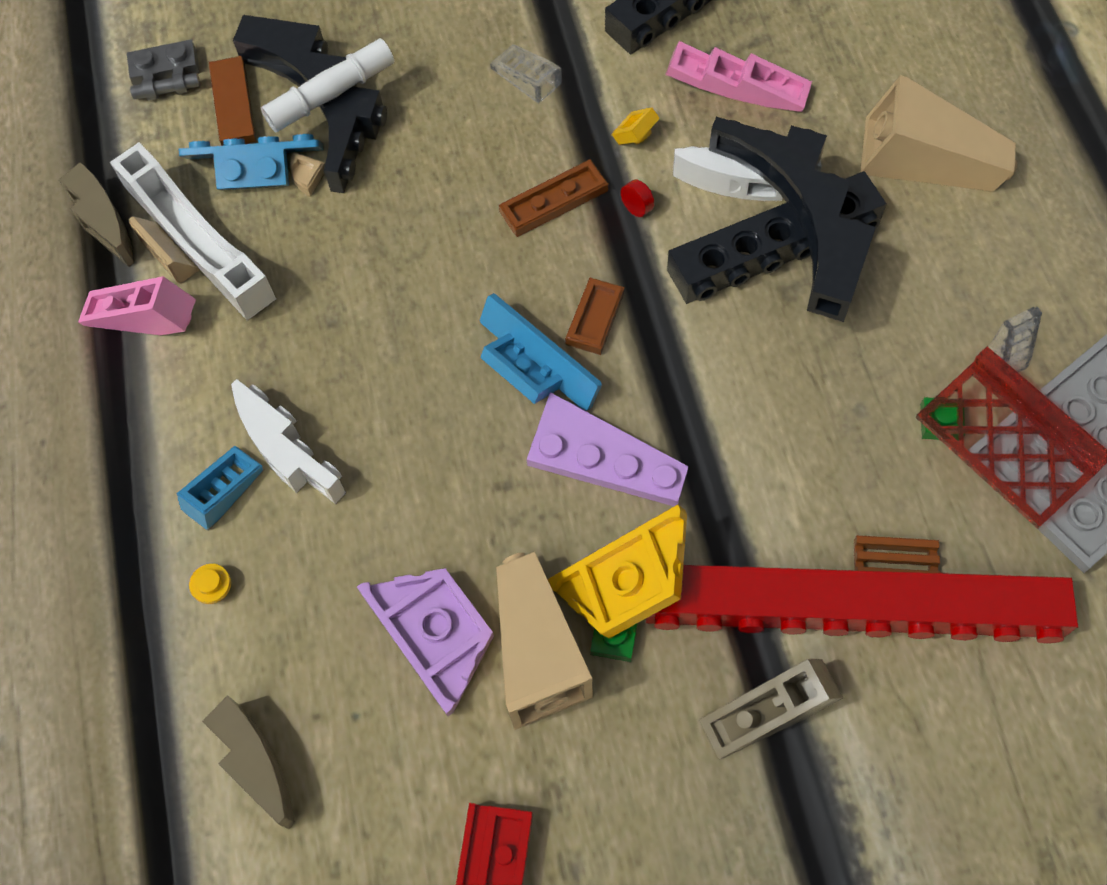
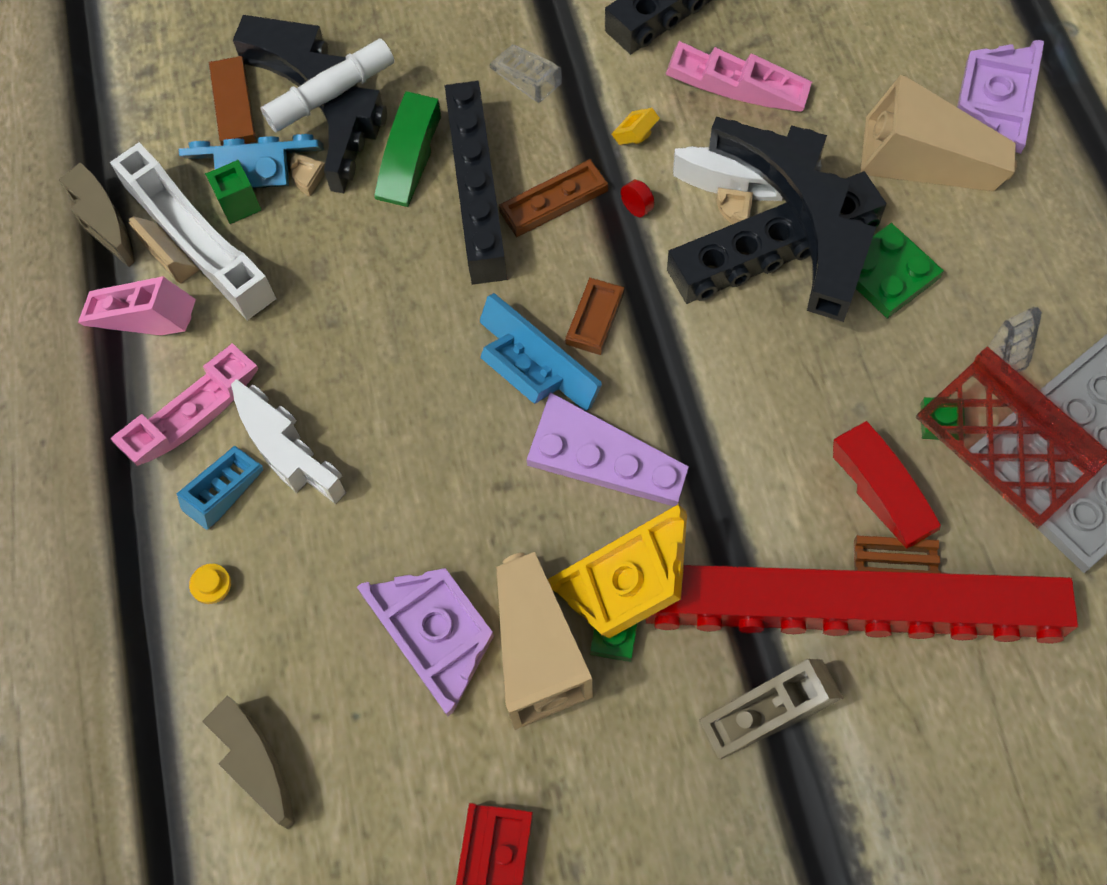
(163, 70): flat silver plate -> none
(189, 412): none -> bright pink slope
(233, 191): none -> green panel
(407, 148): none -> green slope
(475, 183): none -> black arch
(734, 204): none -> tan tile
(885, 484): none -> red slope
(895, 271): none -> green plate
(1001, 88): none -> lavender wing

